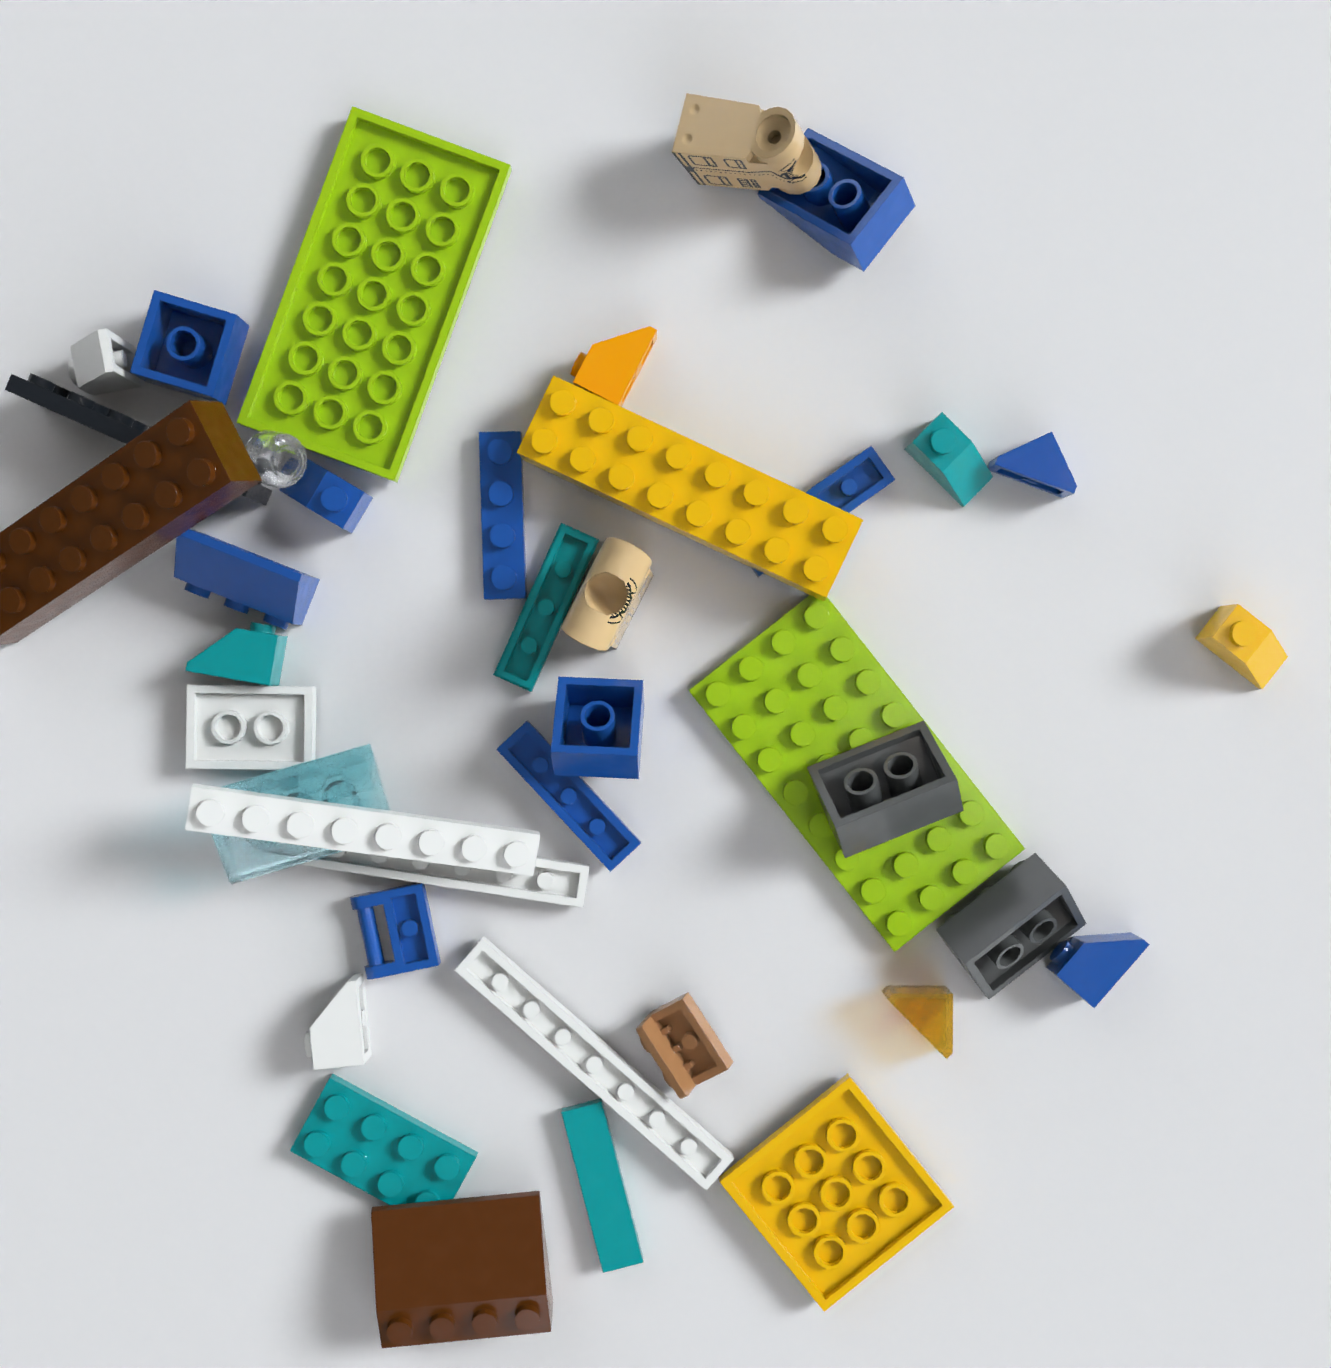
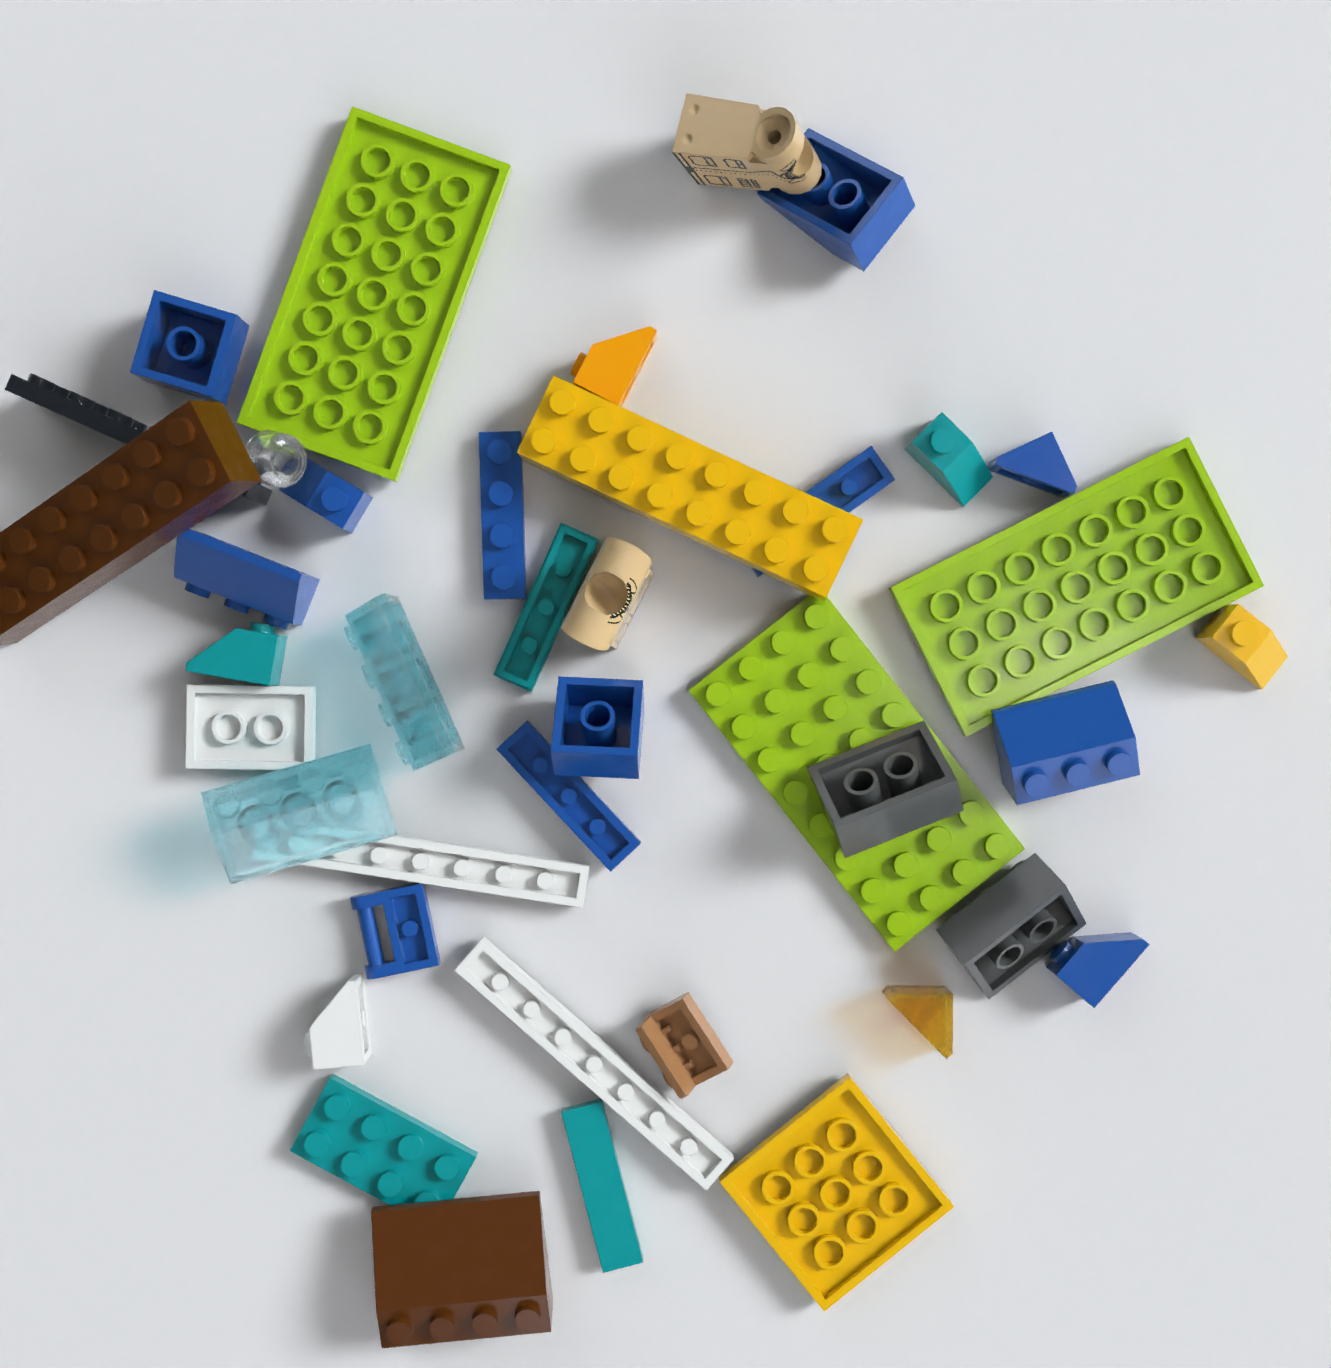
(102, 363): white slope -> none
(361, 830): white plate -> none
(403, 681): none -> clear light blue slope
(1064, 743): none -> blue slope
(1076, 586): none -> lime plate

